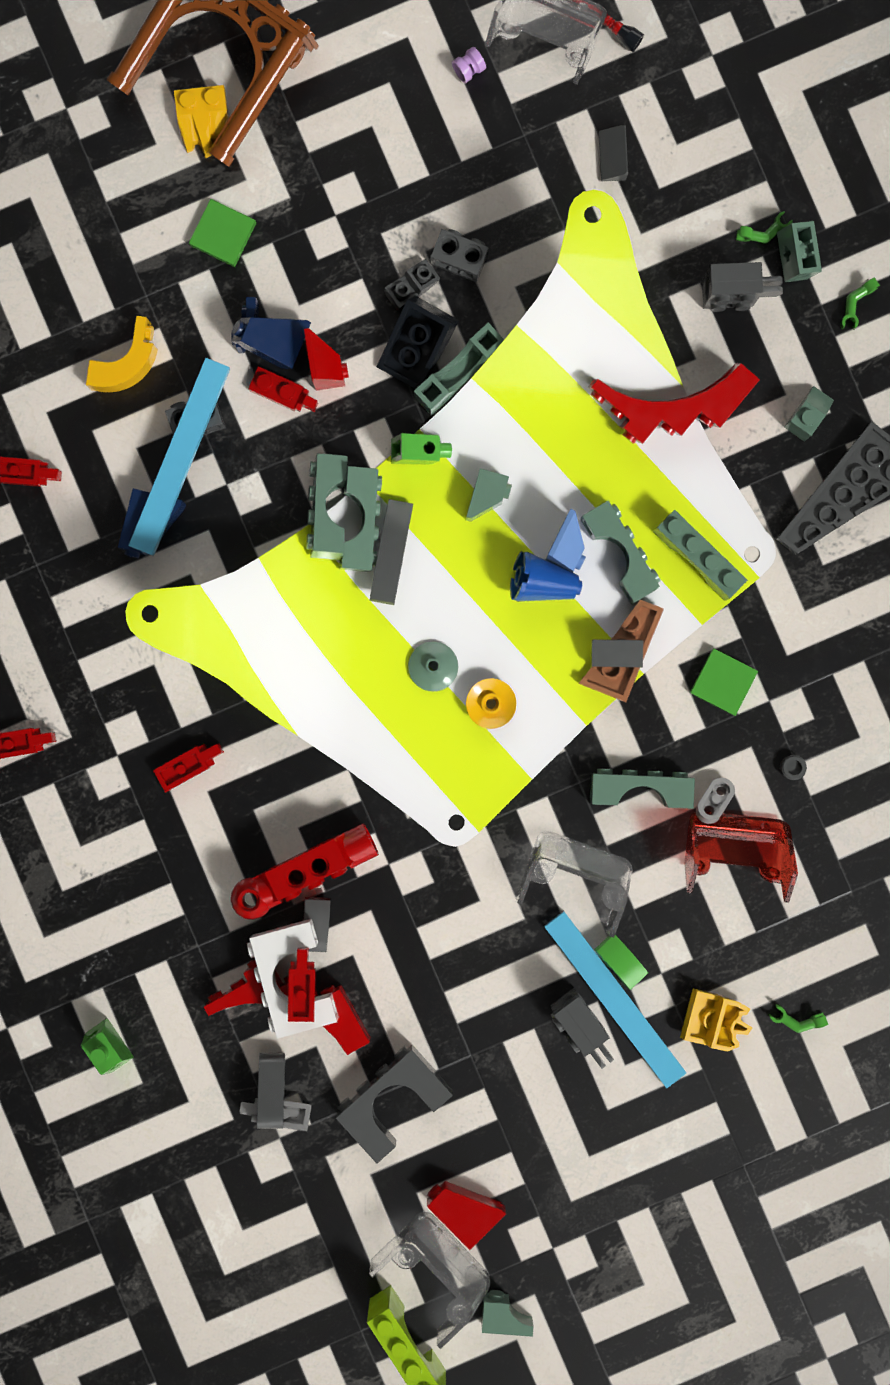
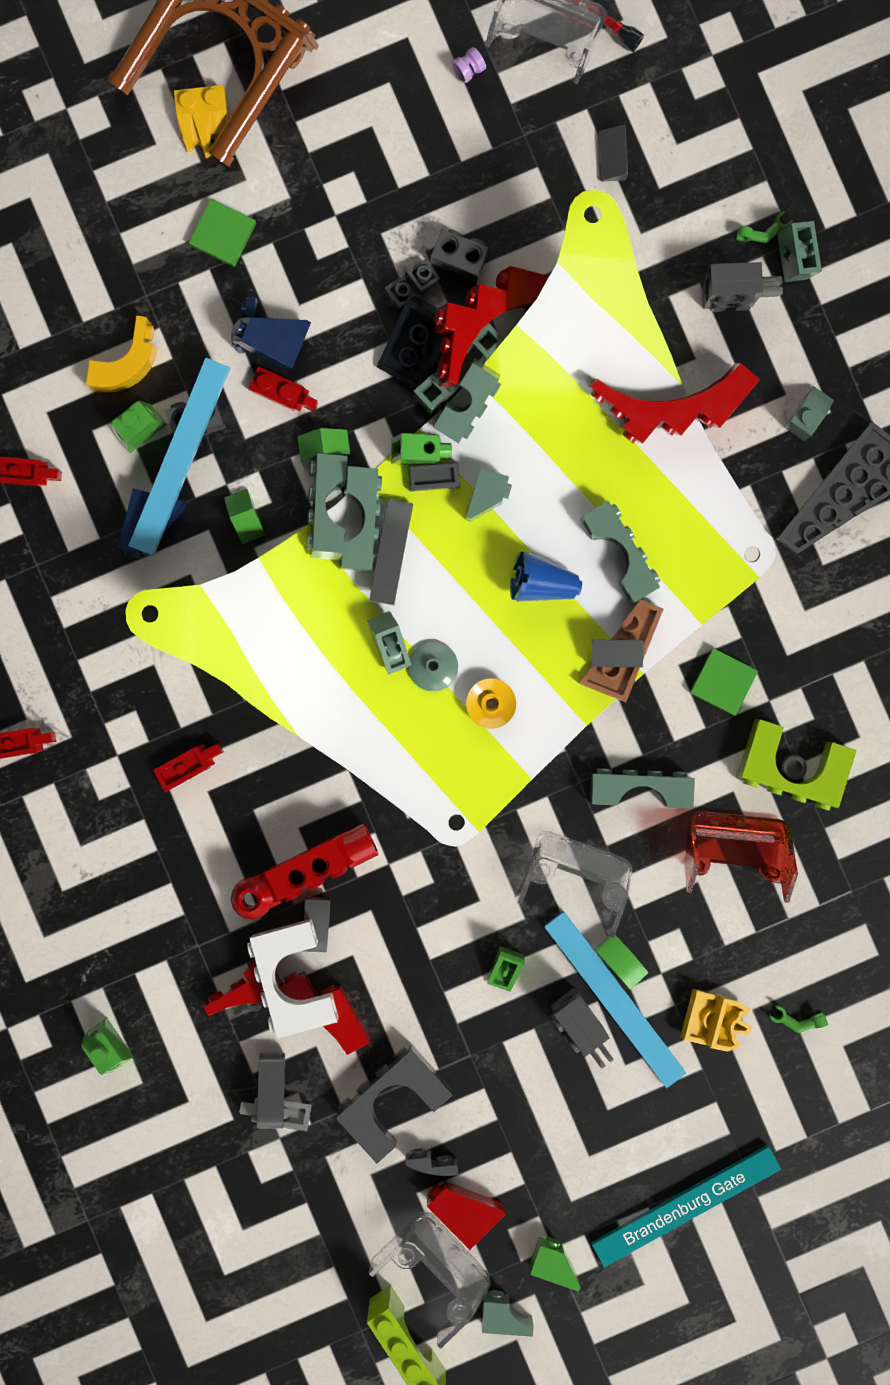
(137, 425): none -> bright green torso
(244, 516): none -> bright green slope
(301, 988): red hinge -> none
(324, 363): red slope -> none
(324, 442): none -> bright green slope
(389, 642): none -> sand green arch
(422, 1161): none -> dark grey slope
(434, 476): none -> dark grey tile
(455, 420): none -> sand green arch
(462, 324): none -> red arch
(506, 969): none -> bright green slope
(552, 1264): none -> bright green slope
(568, 545): medium blue slope -> none
(686, 1205): none -> teal tile
(701, 554): sand green arch -> none
(715, 802): light grey plate -> none
(824, 787): none -> lime arch
(866, 289): bright green arm -> none

